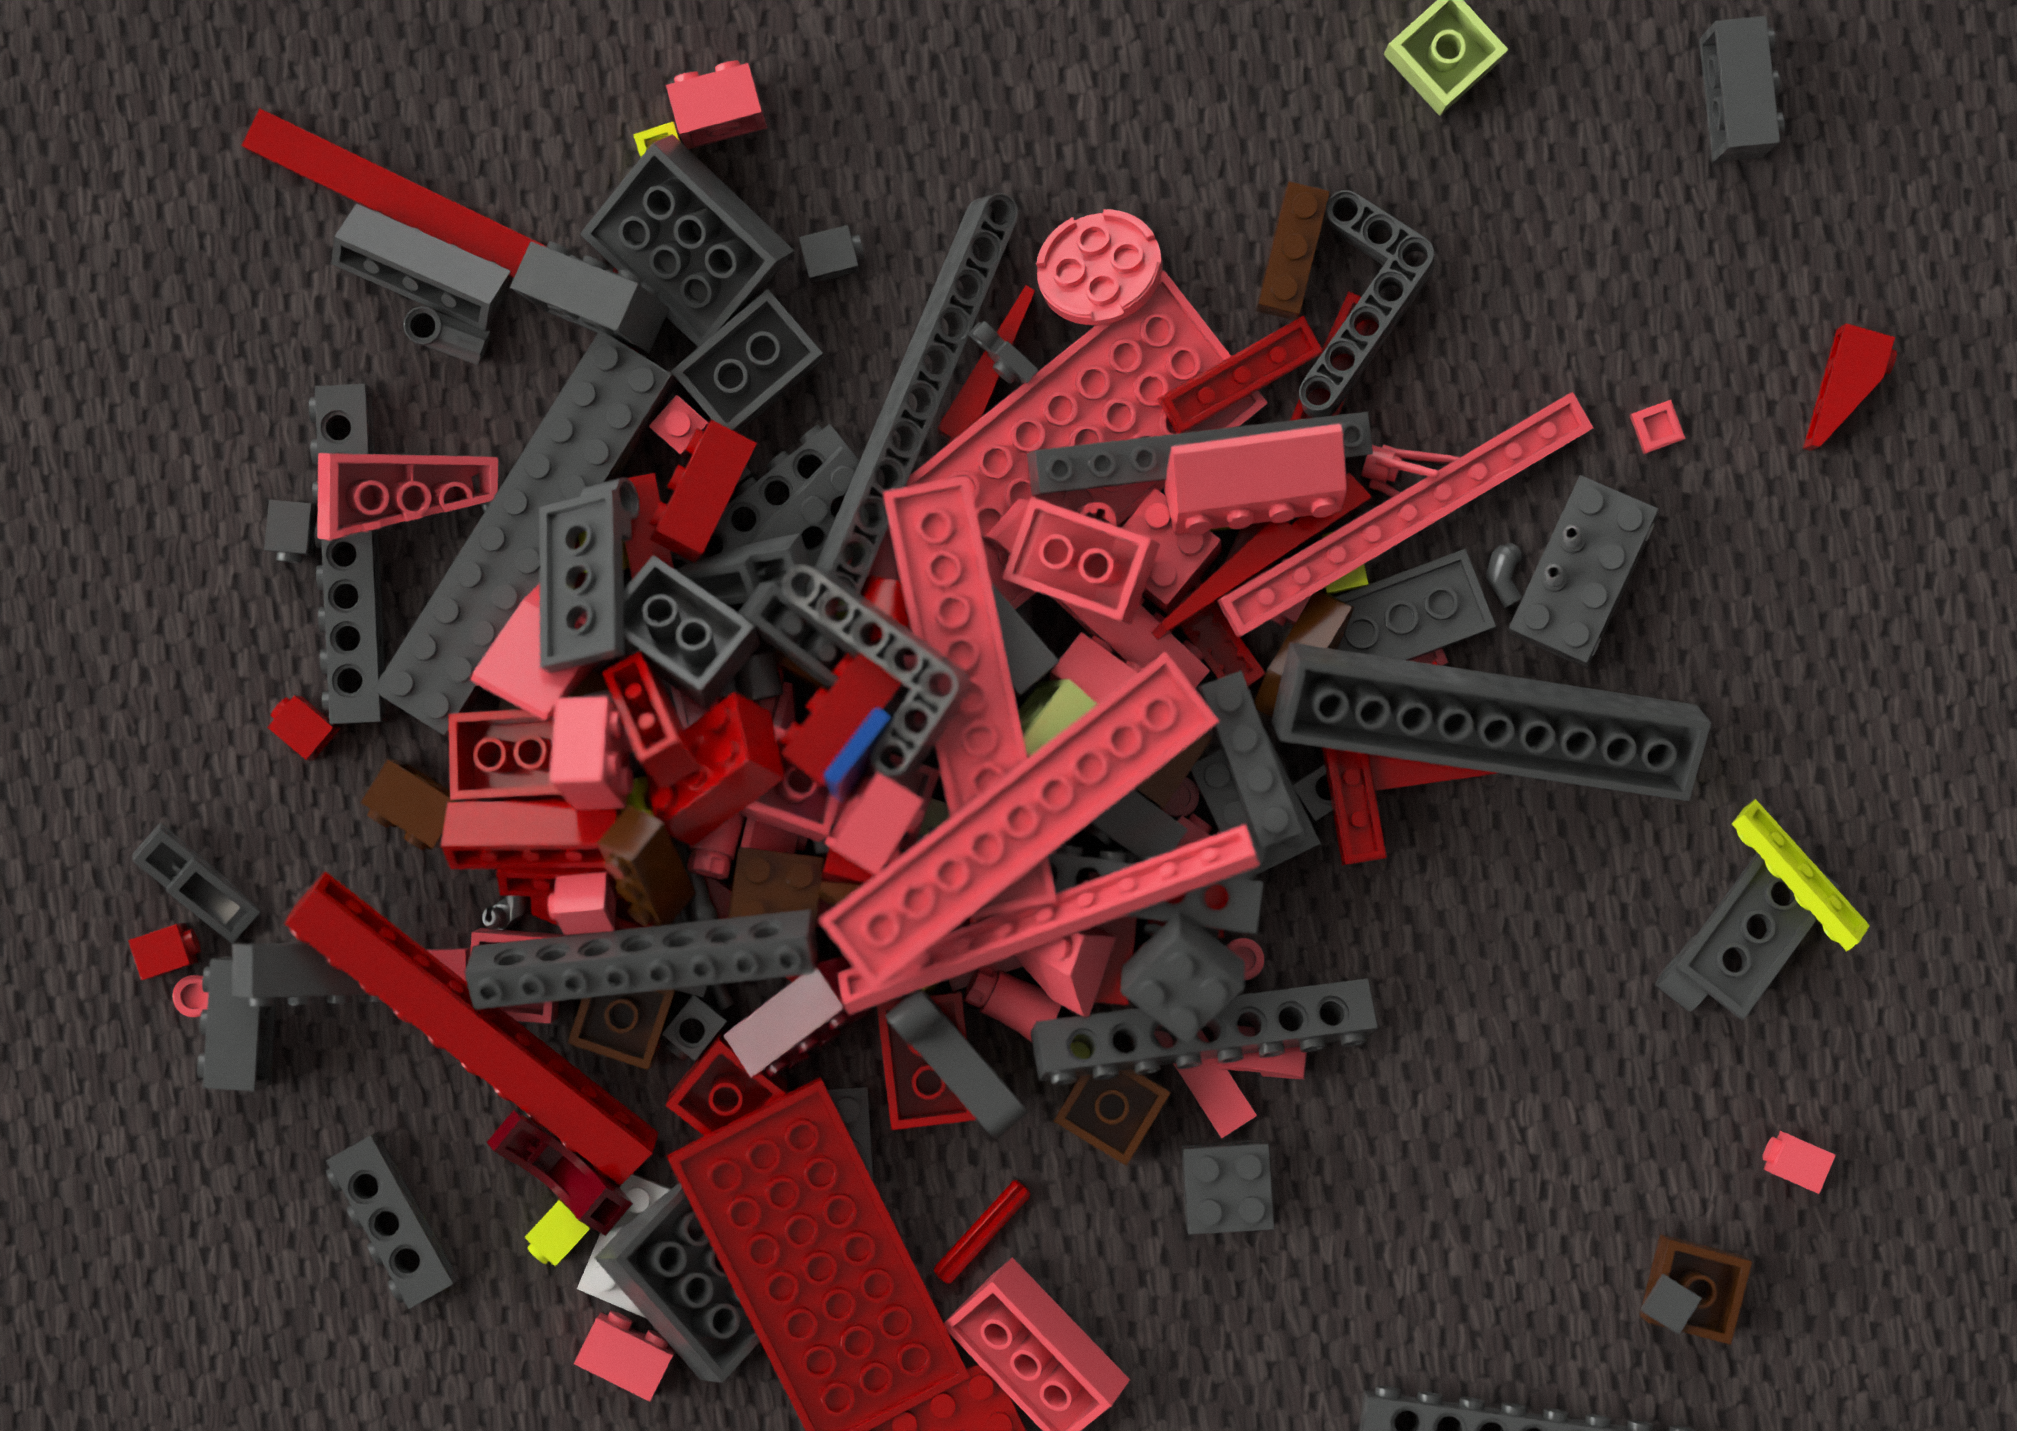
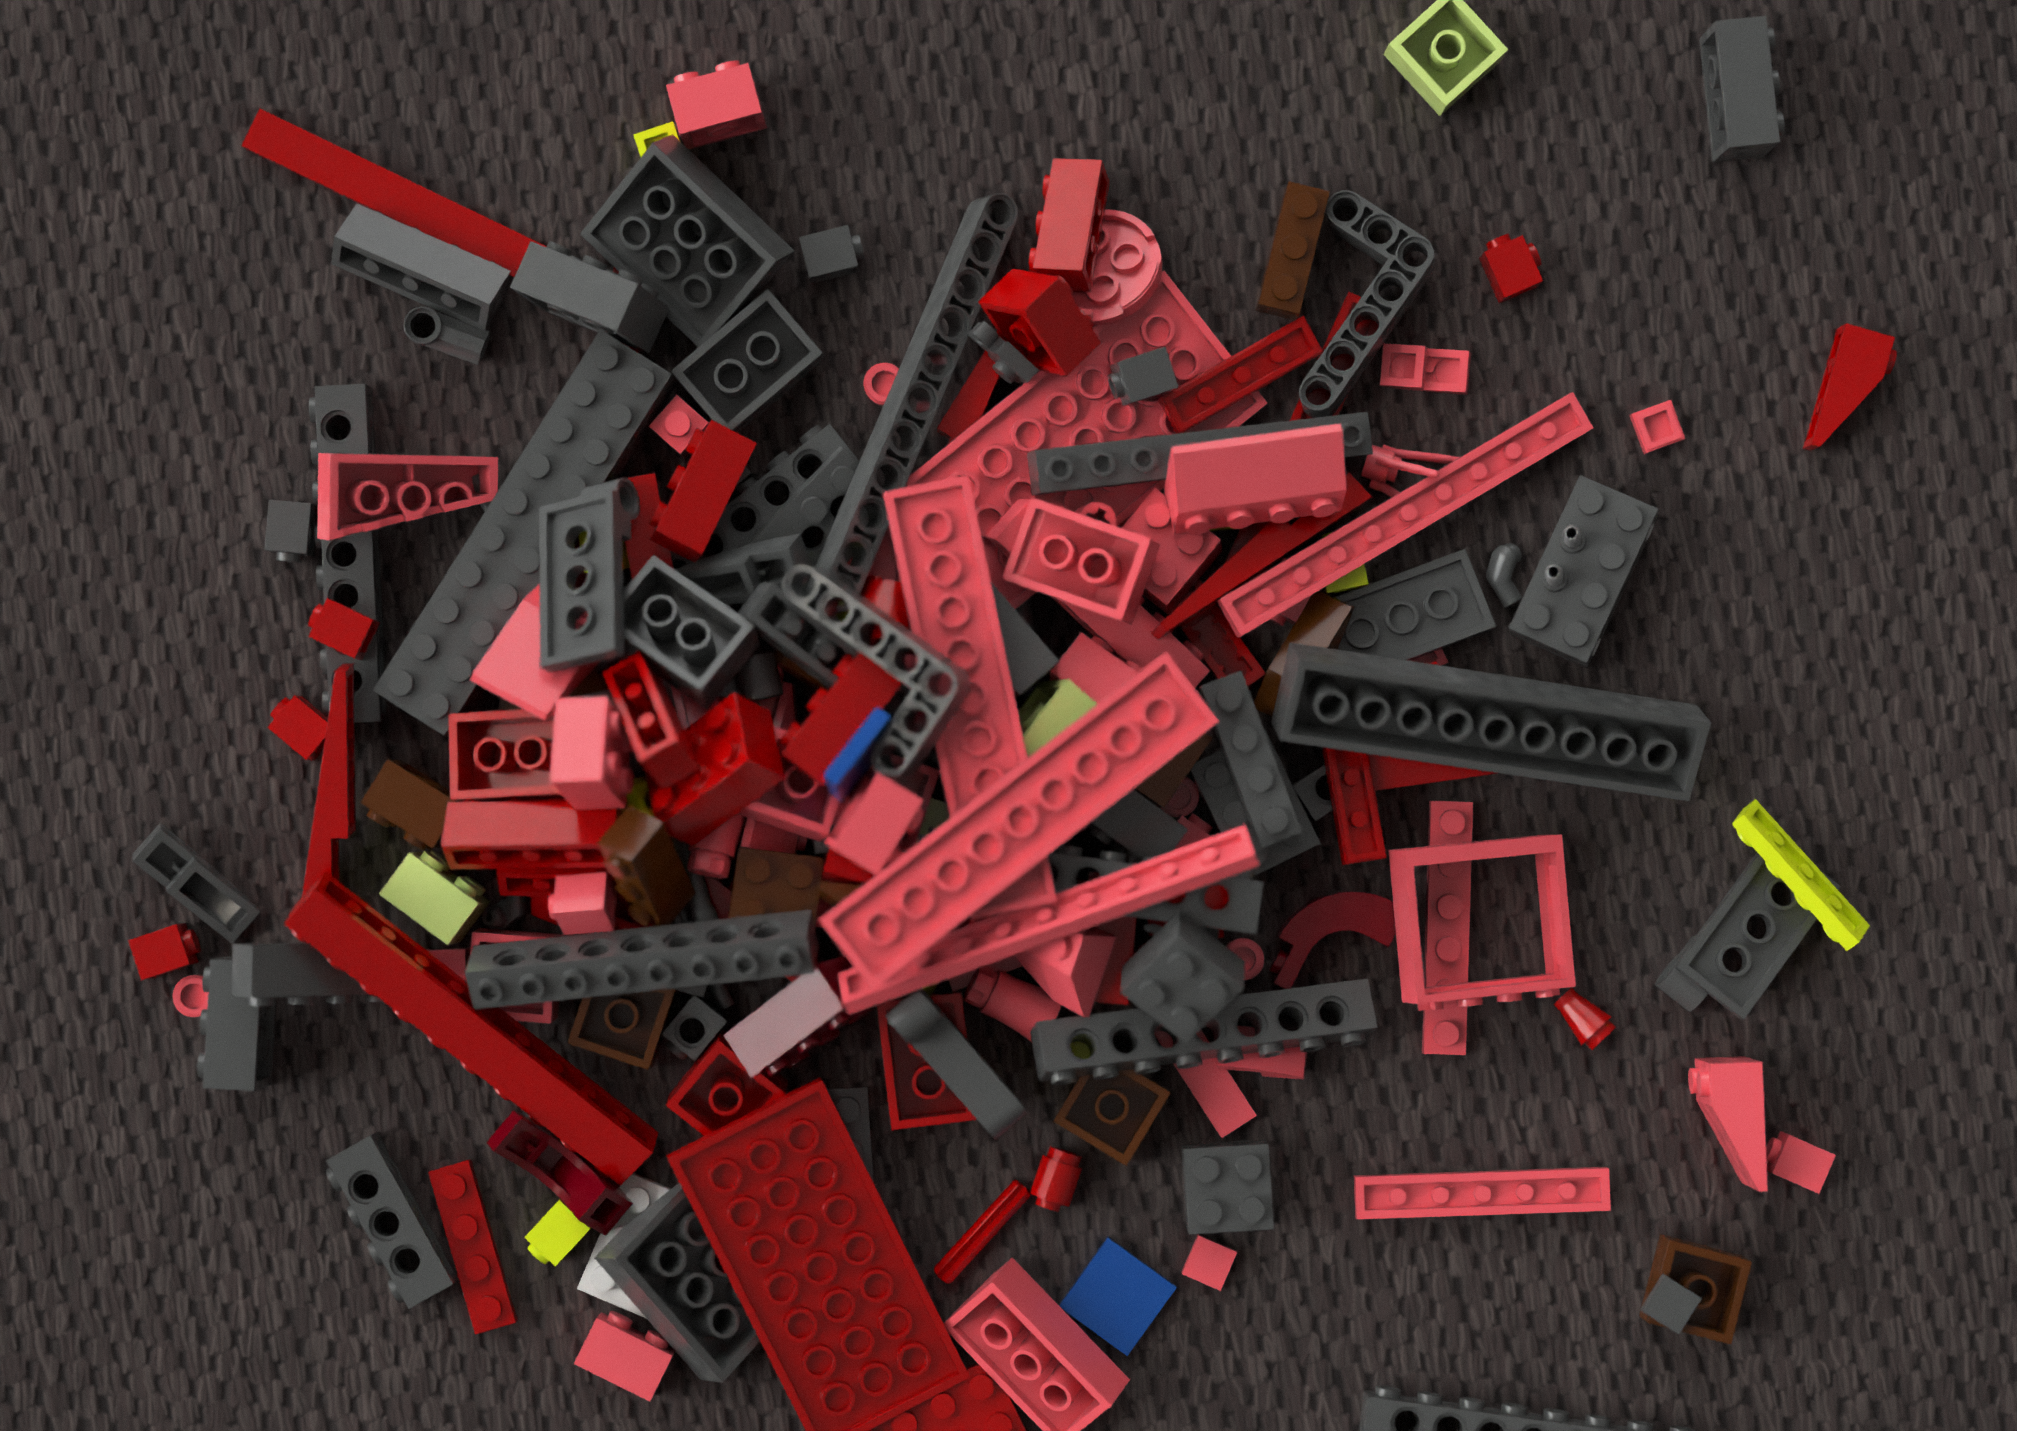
(336, 796): none -> red slope
(342, 628): none -> red brick
(435, 896): none -> yellowish green brick
(472, 1246): none -> red plate
(879, 382): none -> coral tile
(1041, 320): none -> red brick
(1056, 1178): none -> red brick
(1071, 221): none -> brick
(1117, 1296): none -> blue tile
(1142, 376): none -> dark grey brick
(1209, 1262): none -> coral tile
(1328, 914): none -> dark red arch
(1425, 369): none -> coral slope
(1447, 927): none -> coral plate
(1482, 1193): none -> coral plate
(1511, 266): none -> red brick
(1553, 914): none -> coral window
(1584, 1018): none -> red cone
(1733, 1104): none -> coral slope

